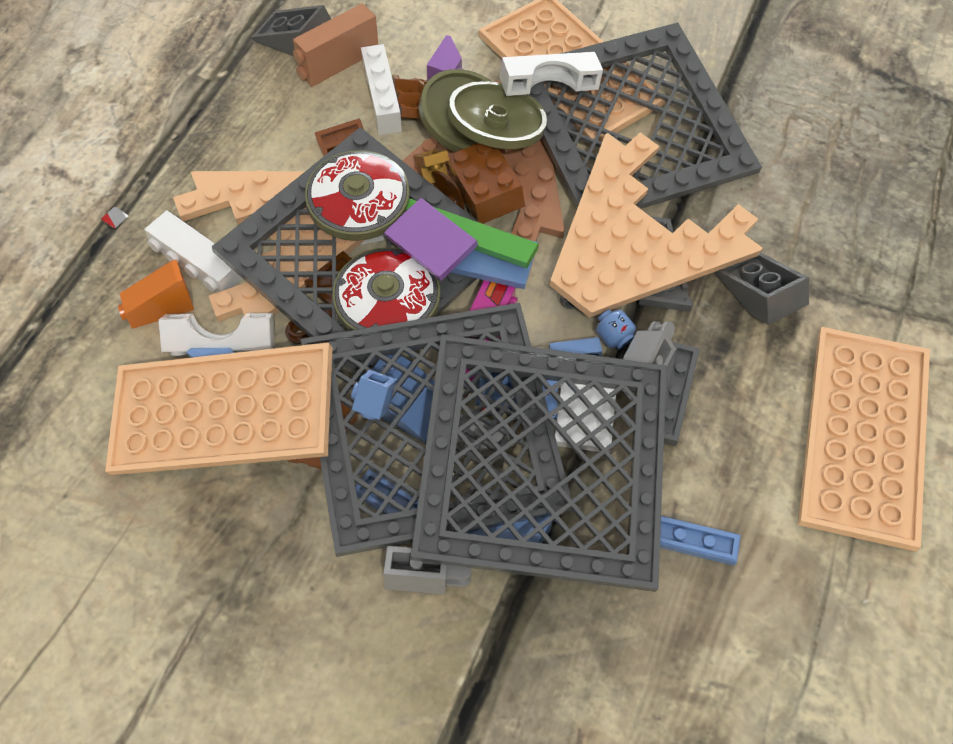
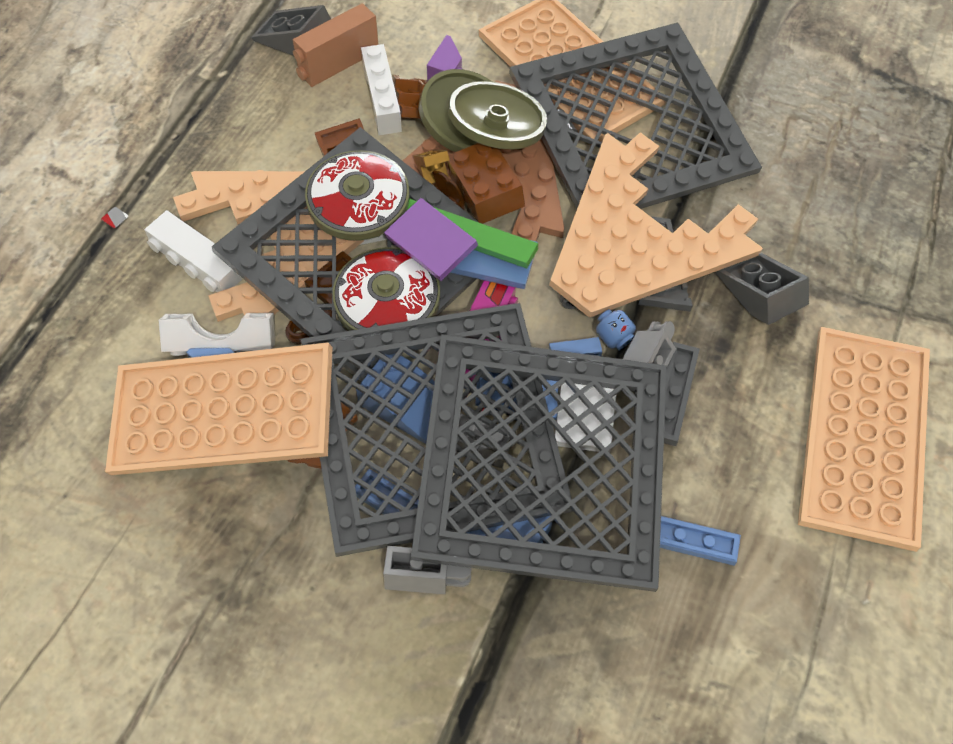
(155, 296): orange slope -> none
(373, 394): medium blue brick -> none
(577, 70): white arch -> none

